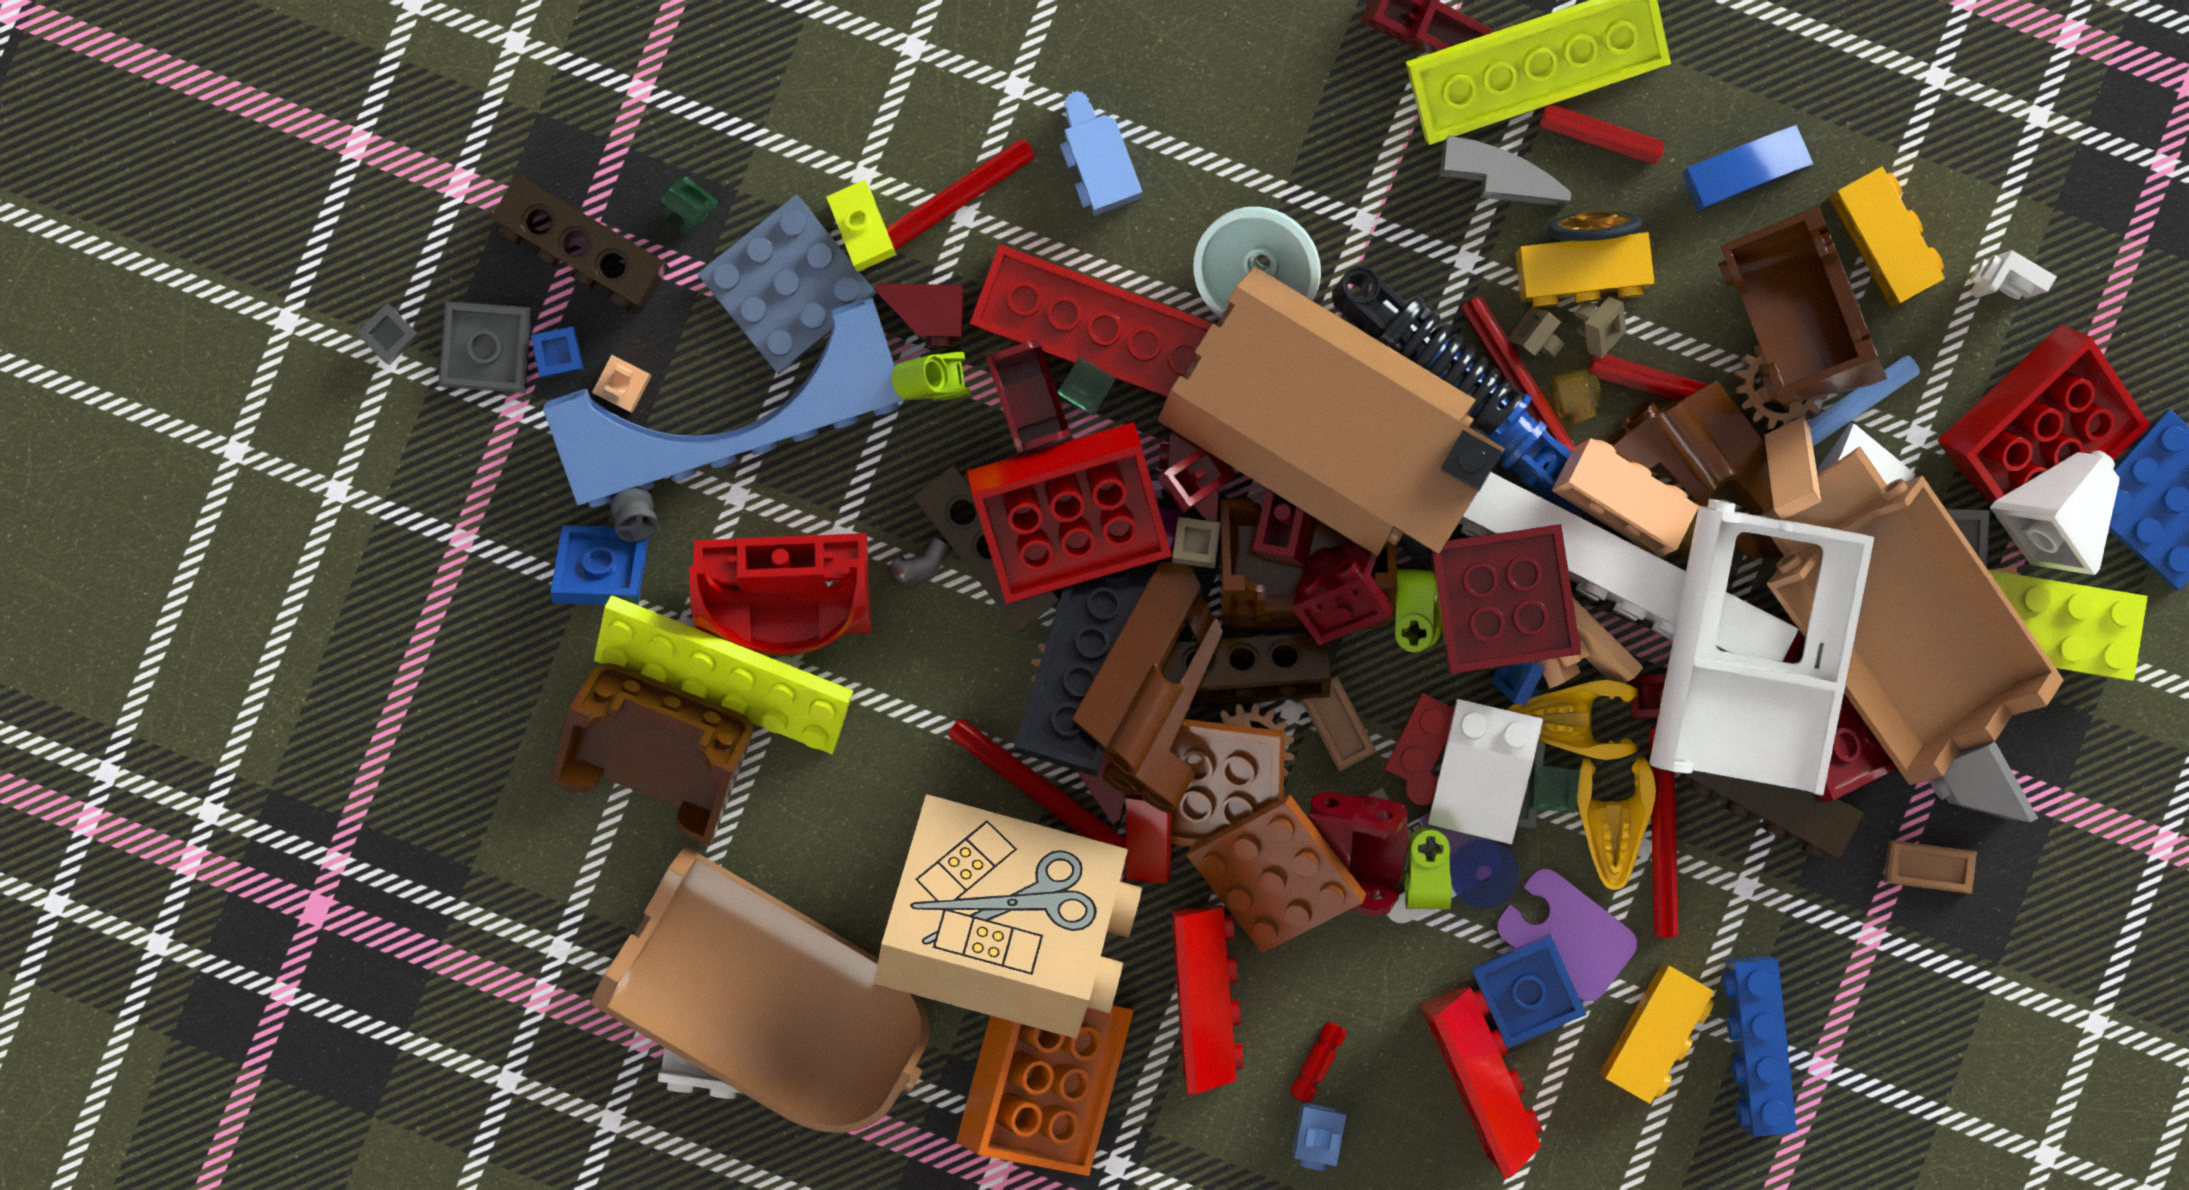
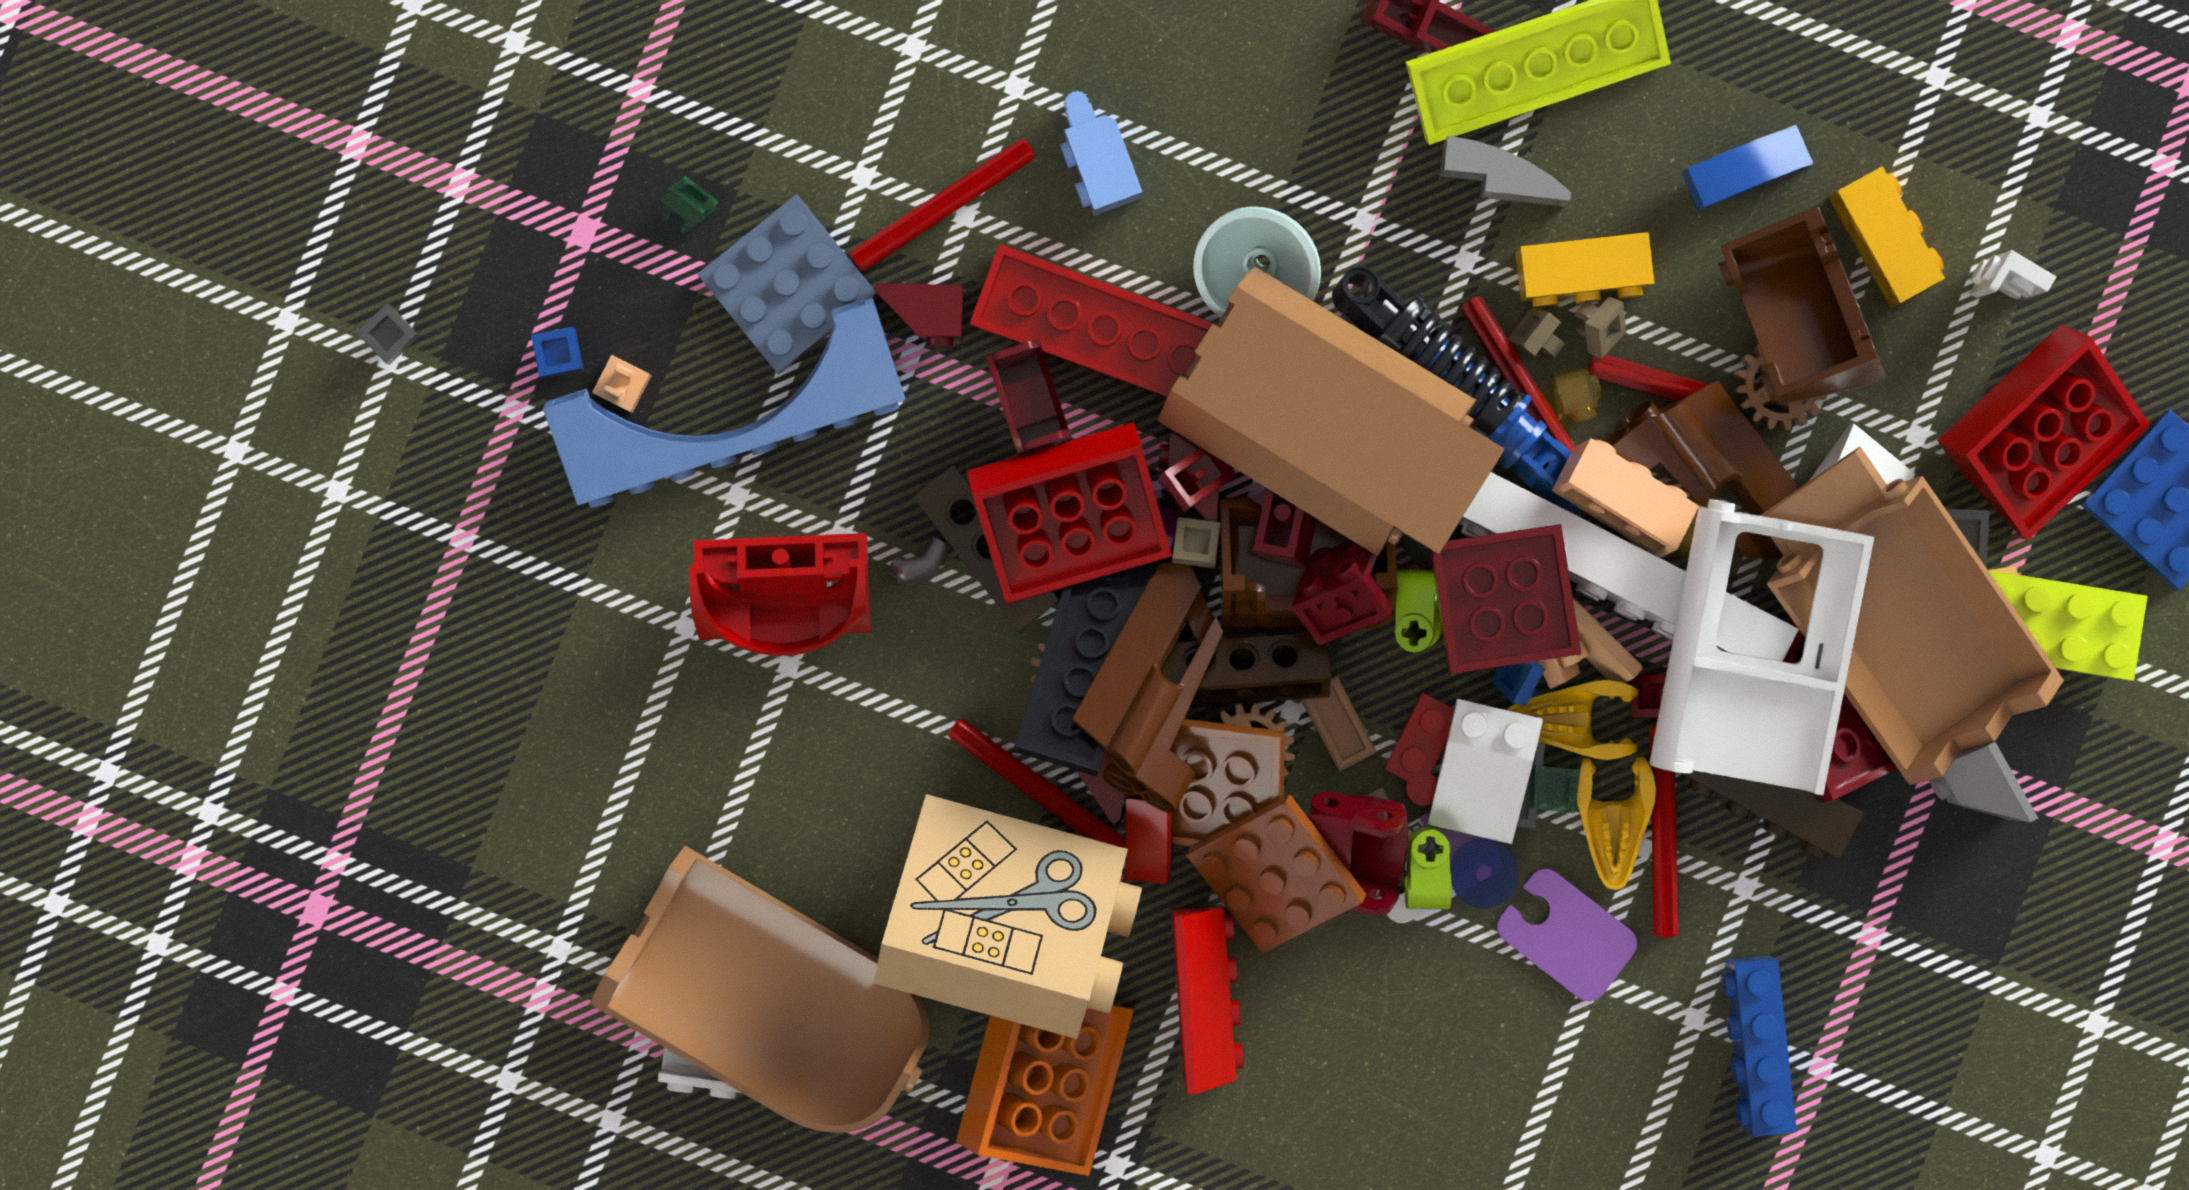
(485, 347): dark grey tile -> none
(527, 201): dark brown brick -> none
(597, 564): blue plate -> none
(634, 515): dark grey wheel -> none
(654, 744): reddish brown windscreen -> none
(724, 673): neon yellow plate -> none
(861, 225): neon yellow plate -> none
(931, 377): lime piece -> none
(1086, 385): clear green tile -> none
(1318, 1062): red axle -> none
(1318, 1136): medium blue brick -> none
(1471, 460): black plate -> none
(1482, 1079): red slope -> none
(1528, 991): blue plate -> none
(1594, 226): wheel -> none
(1602, 134): red axle -> none
(1658, 1033): yellow brick -> none
(1792, 468): light nougat tile -> none
(1861, 400): light blue axle -> none
(1930, 866): medium nougat tile -> none
(2063, 513): white slope -> none

